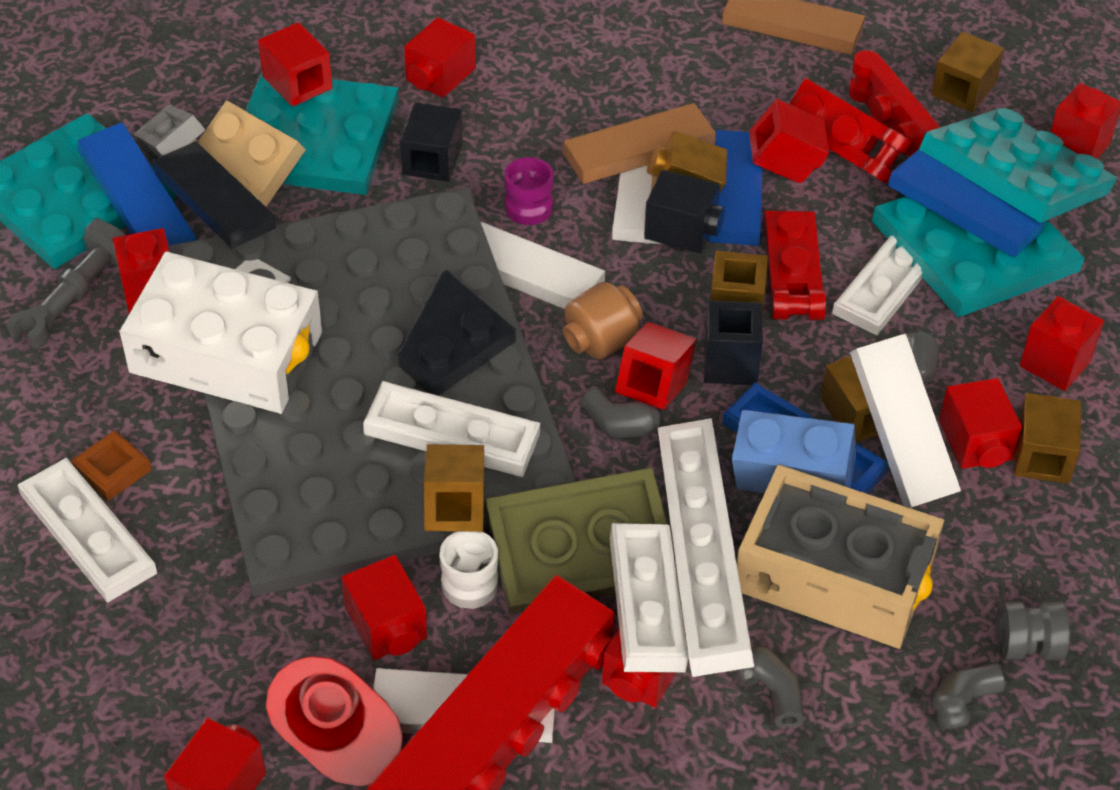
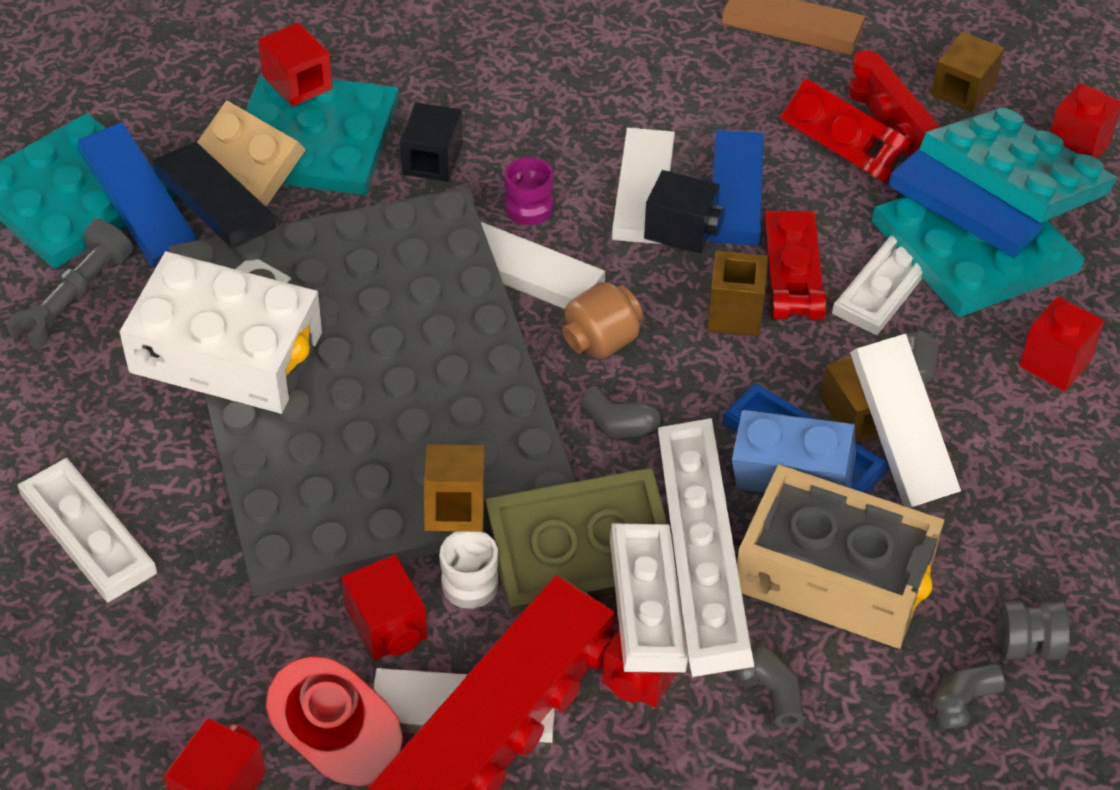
(111, 465): dark orange tile -> none
(137, 259): red brick -> none
(169, 131): light grey plate -> none
(424, 418): white tile -> none
(440, 57): red brick -> none
(452, 336): black wing -> none
(632, 143): medium nougat tile -> none
(655, 365): red brick -> none
(690, 158): pearl gold brick -> none
(733, 342): black brick -> none
(789, 141): red brick -> none
(980, 423): red brick -> none
(1048, 438): pearl gold brick -> none

